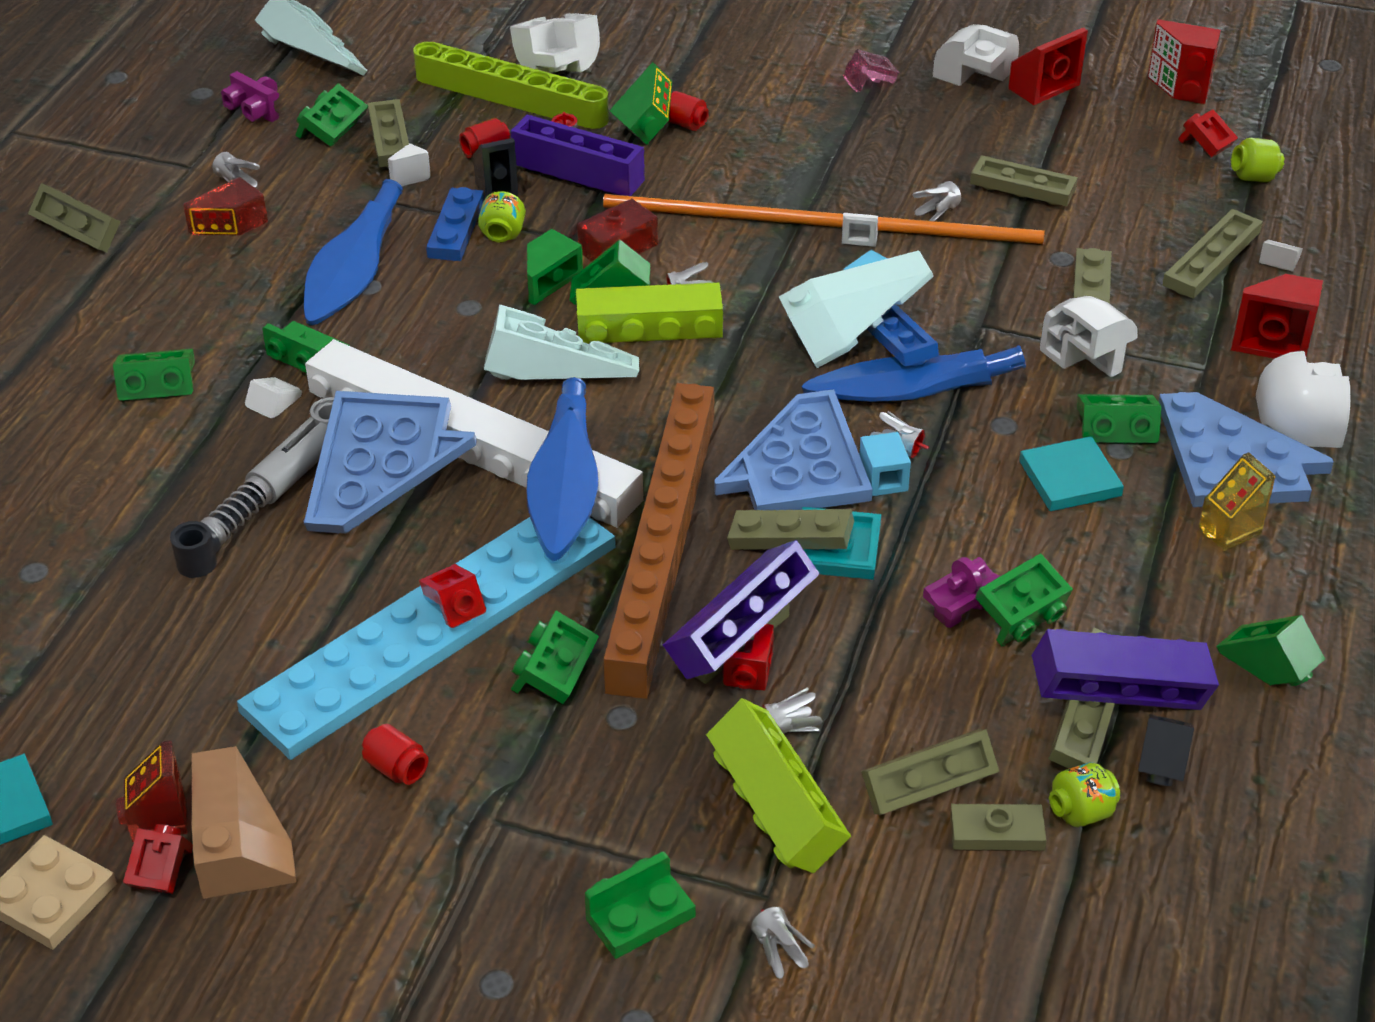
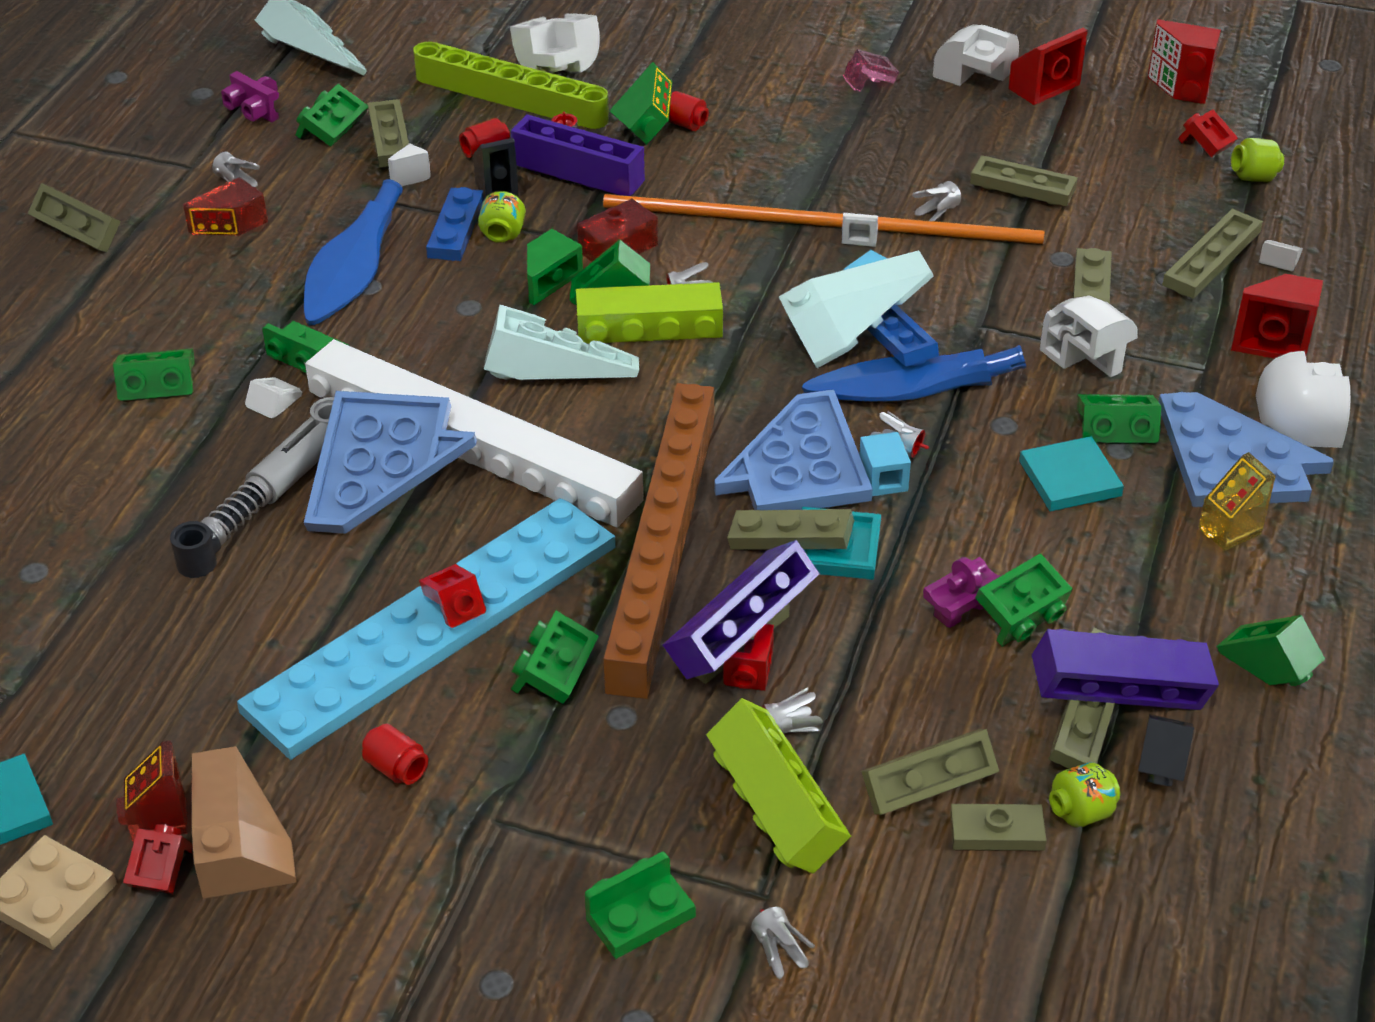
(563, 475): blue animal -> none

